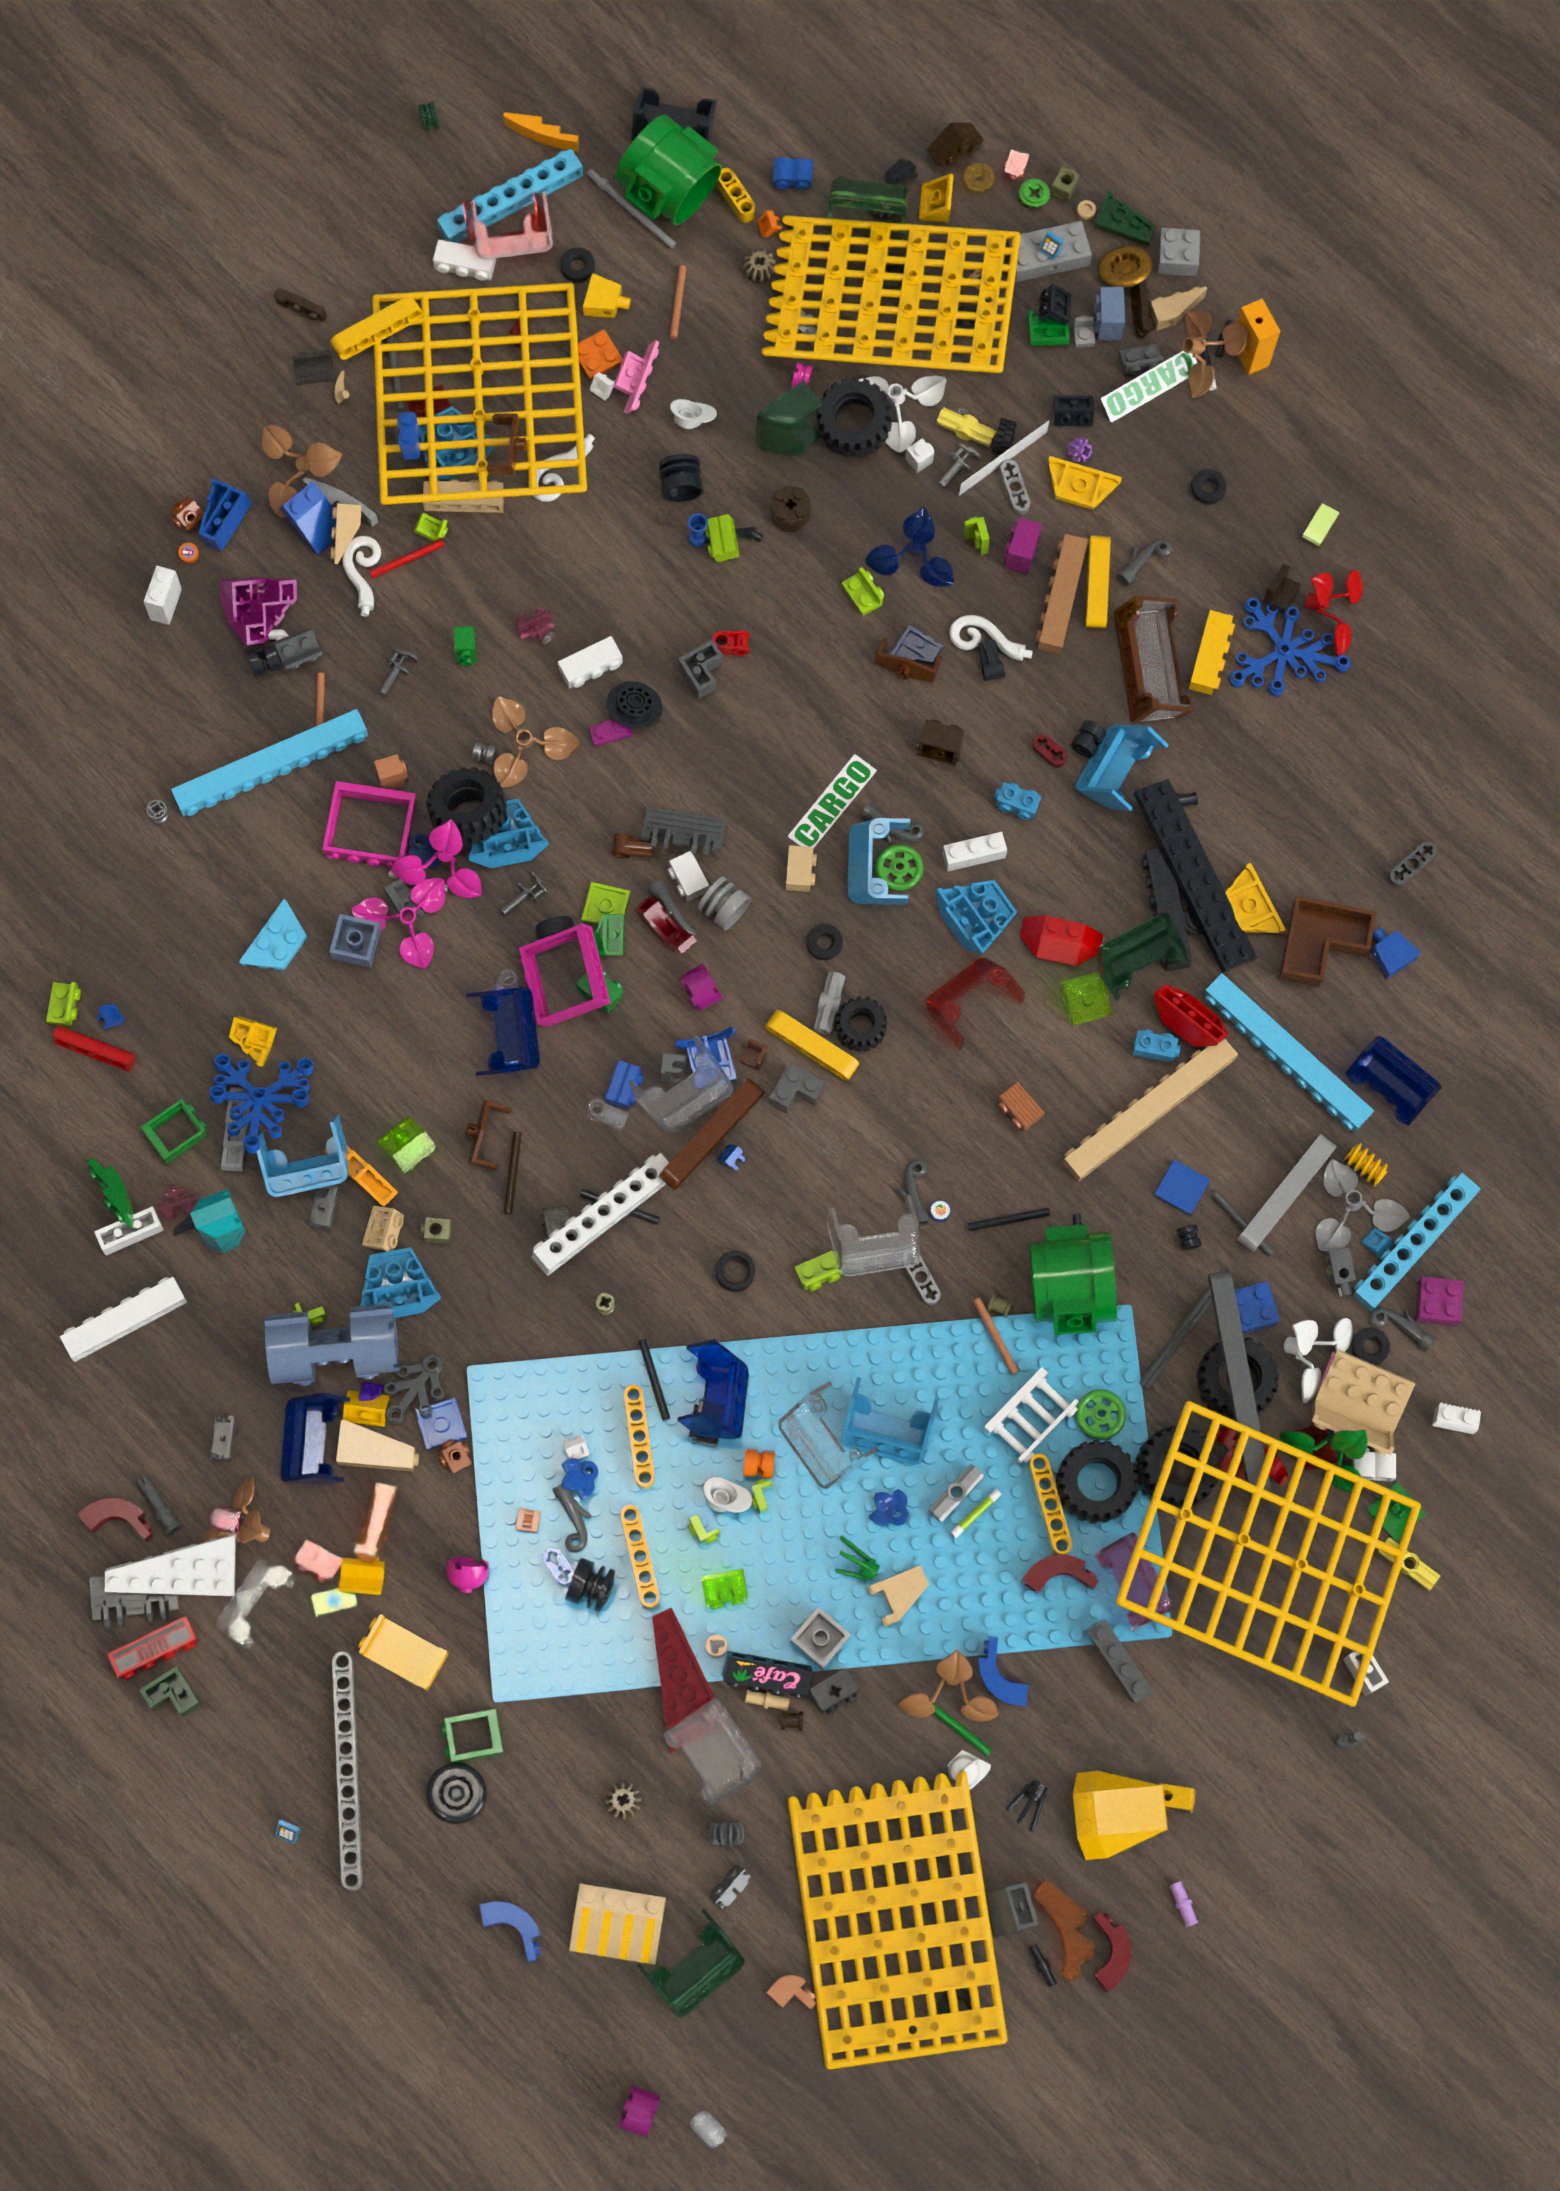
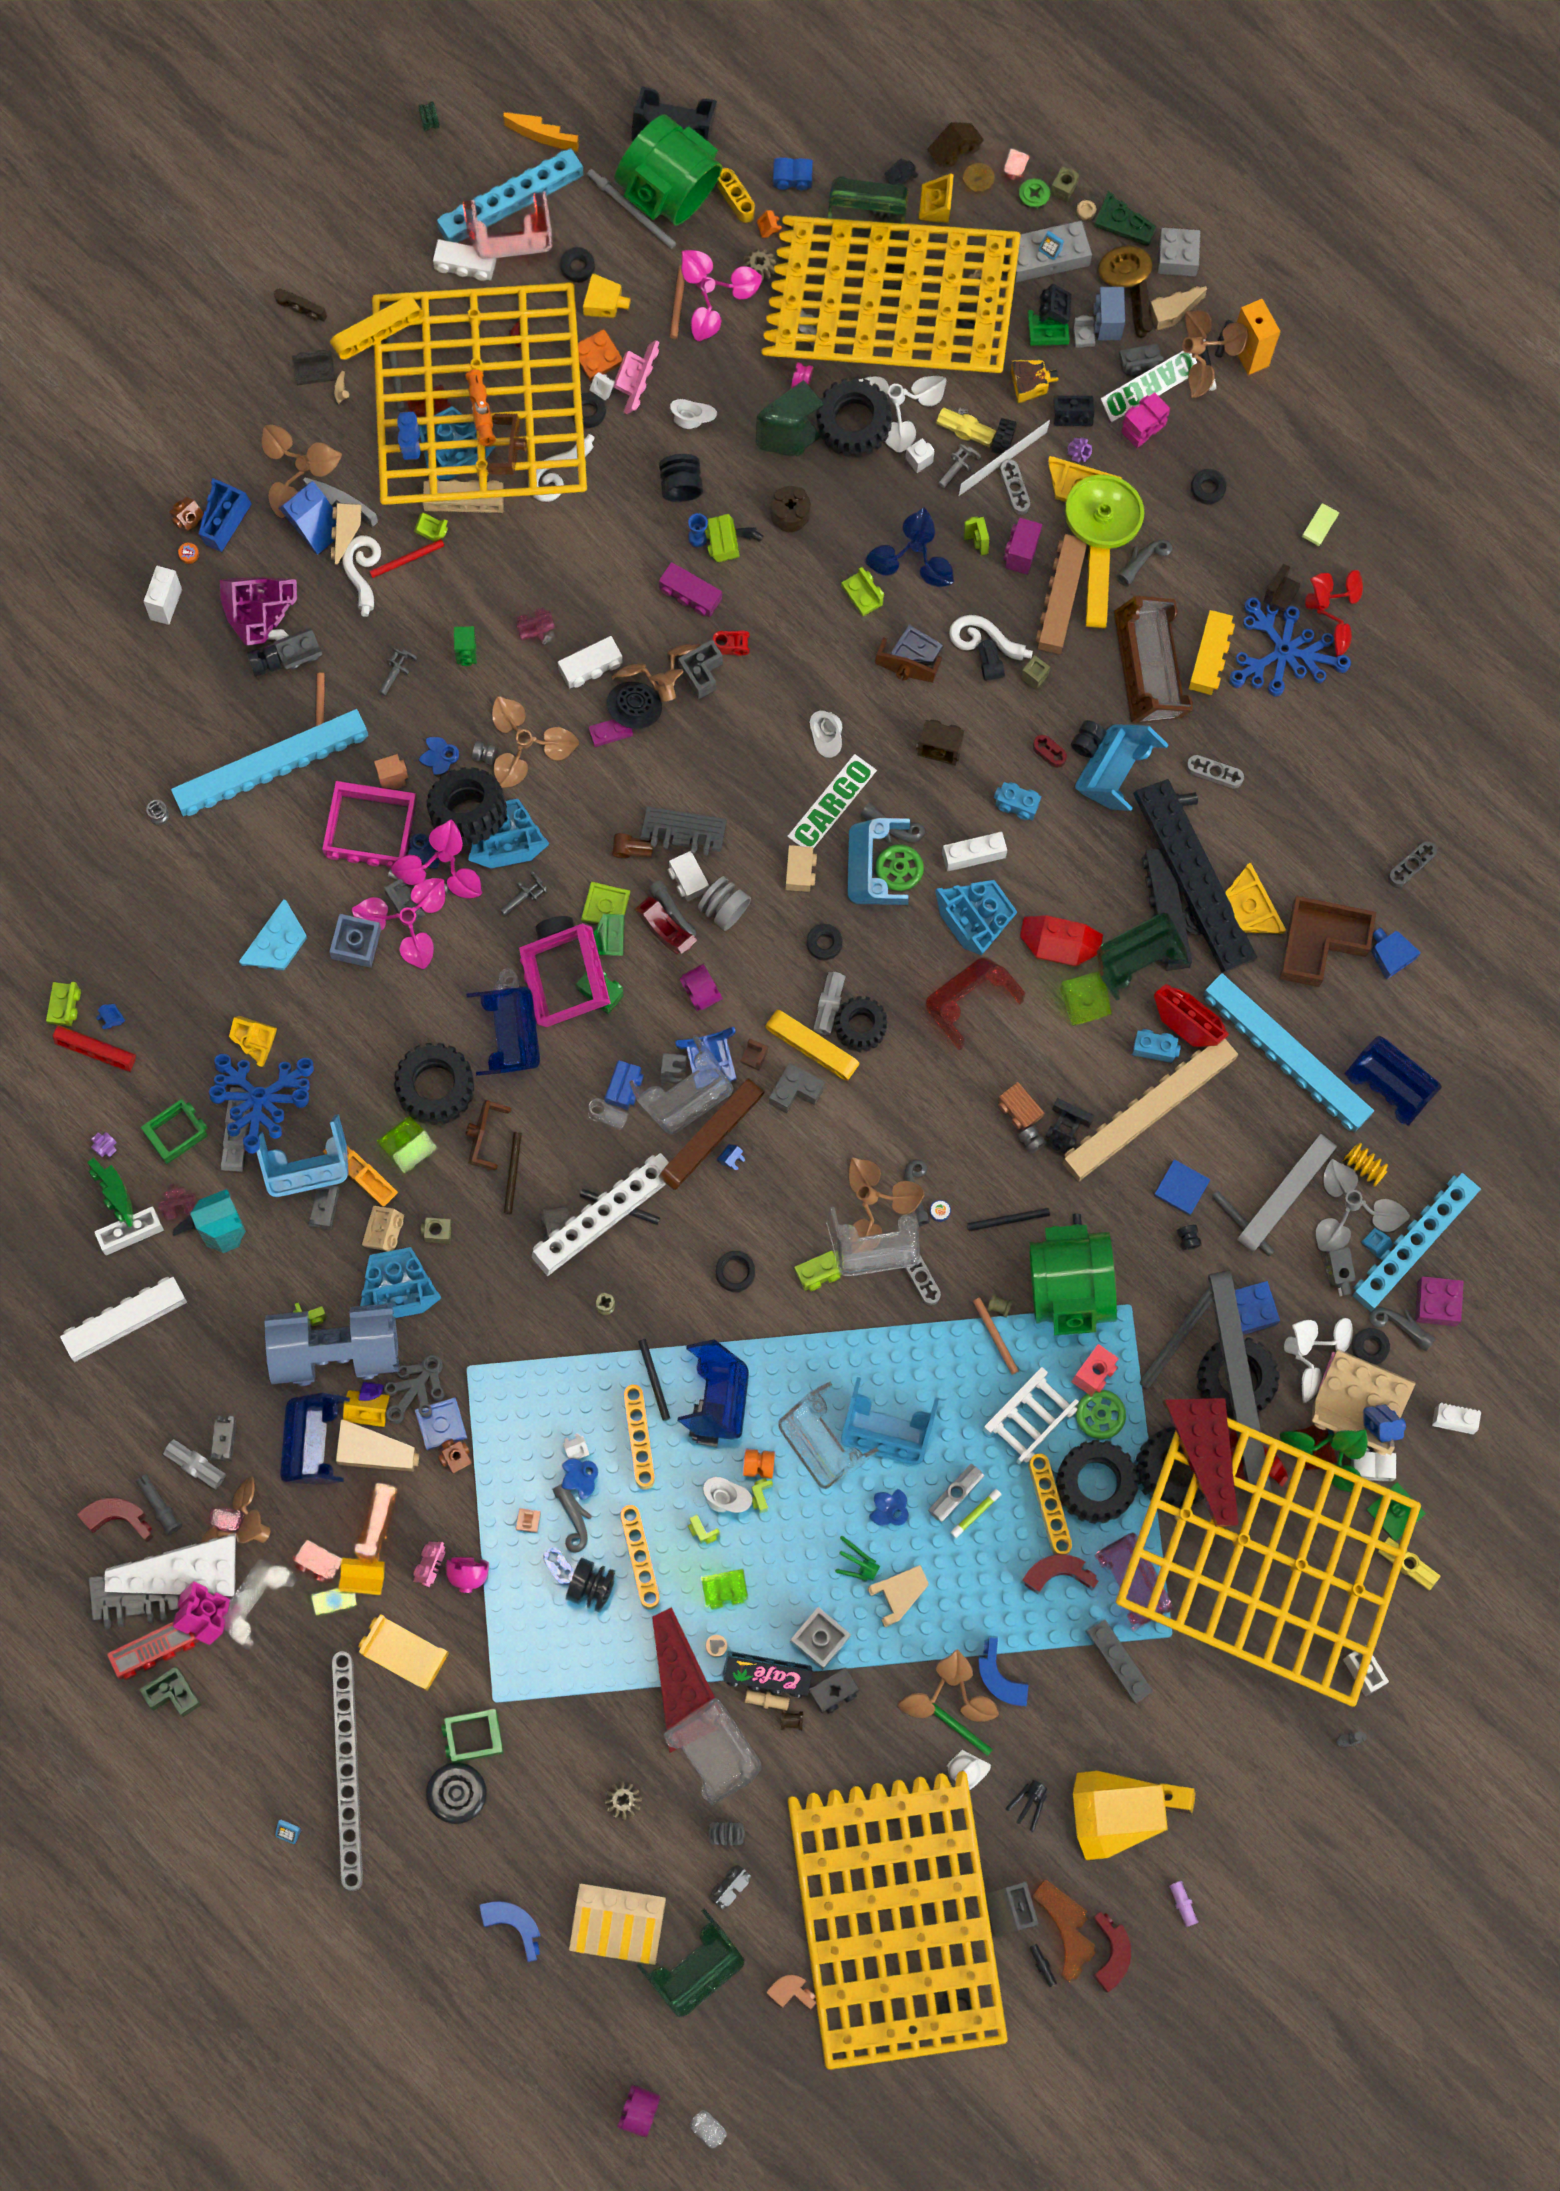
(103, 1144): none -> medium lavender gear
(194, 1464): none -> light grey piece
(201, 1613): none -> dark pink brick
(431, 1057): none -> black tyre
(431, 1554): none -> bright pink hinge
(437, 757): none -> blue plate
(478, 397): none -> orange piece
(597, 402): none -> black tyre
(665, 680): none -> medium nougat plant
(690, 590): none -> magenta brick
(694, 270): none -> dark pink plant
(826, 733): none -> white piece
(864, 1175): none -> medium nougat plant
(1031, 379): none -> torso
(1031, 1139): none -> flat silver wheel
(1035, 672): none -> olive brick
(1071, 1117): none -> black tile
(1098, 1359): none -> coral brick
(1104, 511): none -> lime dish
(1145, 419): none -> dark pink brick
(1206, 1445): none -> dark red wing
(1222, 767): none -> light grey beam
(1384, 1423): none -> blue brick

